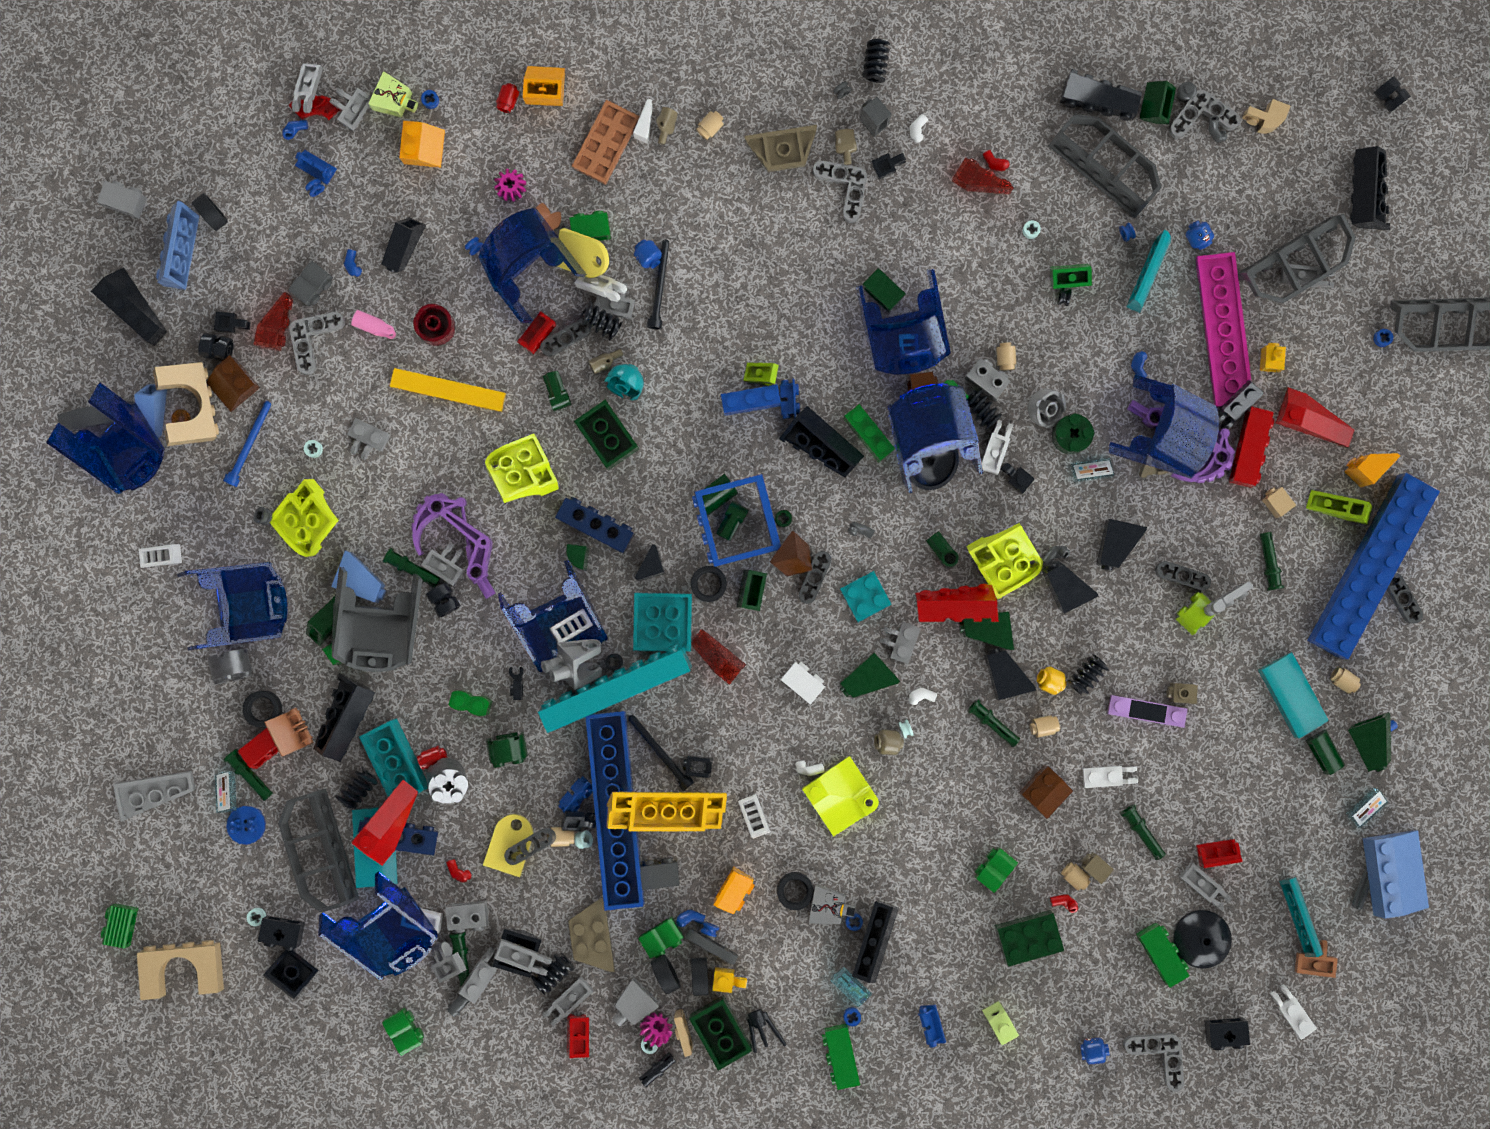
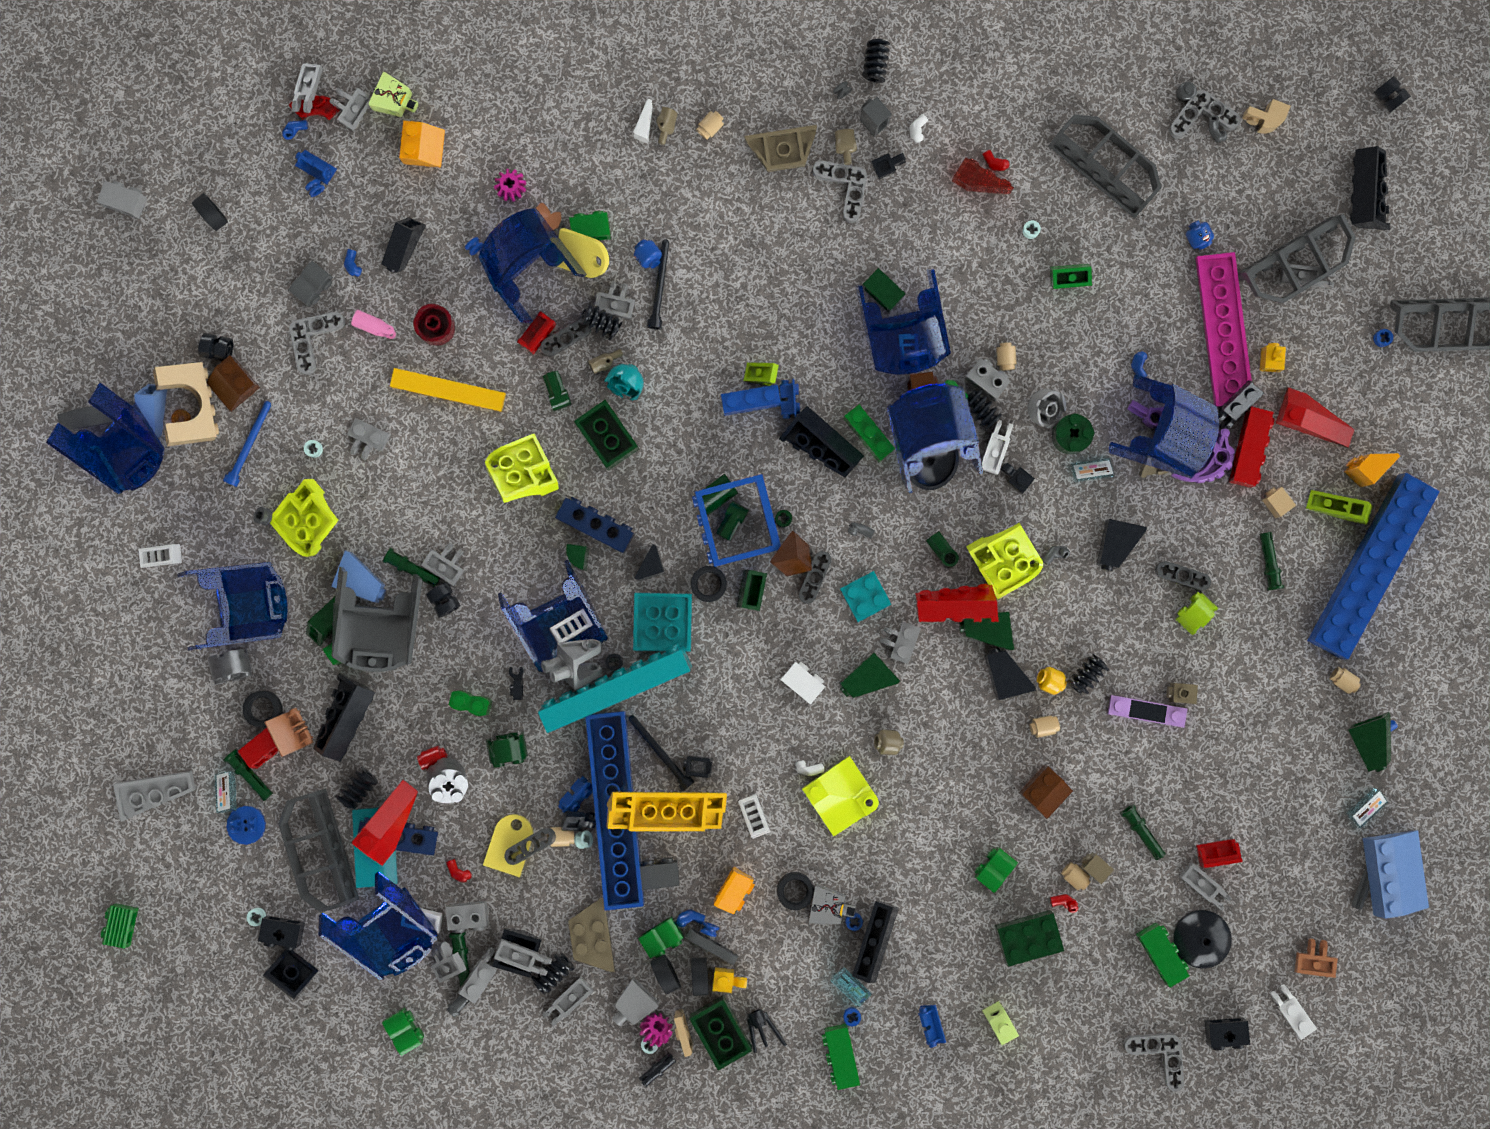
(126, 301): black wedge -> none
(178, 247): medium blue slope -> none
(205, 958): tan arch -> none
(227, 322): black plate -> none
(272, 327): clear red slope -> none
(393, 757): teal slope -> none
(431, 105): blue bush -> none
(476, 557): medium lavender piece -> none
(507, 98): red brick -> none
(544, 86): light orange slope -> none
(577, 1036): red hinge -> none
(602, 286): white hinge -> none
(605, 142): nougat plate -> none
(718, 657): clear red slope -> none
(905, 729): light aqua bush -> none
(920, 694): white arm -> none
(986, 715): dark green pin -> none
(1064, 296): black bush -> none
(1067, 587): black slope -> none
(1094, 1051): blue head -> none
(1100, 96): black wedge -> none
(1107, 776): white hinge -> none
(1127, 232): blue bush -> none
(1149, 271): teal slope -> none
(1157, 102): dark green brick -> none
(1227, 599): light grey hinge -> none
(1293, 695): teal slope -> none
(1301, 917): teal slope -> none
(1325, 752): dark green brick -> none
(1411, 600): dark grey beam -> none

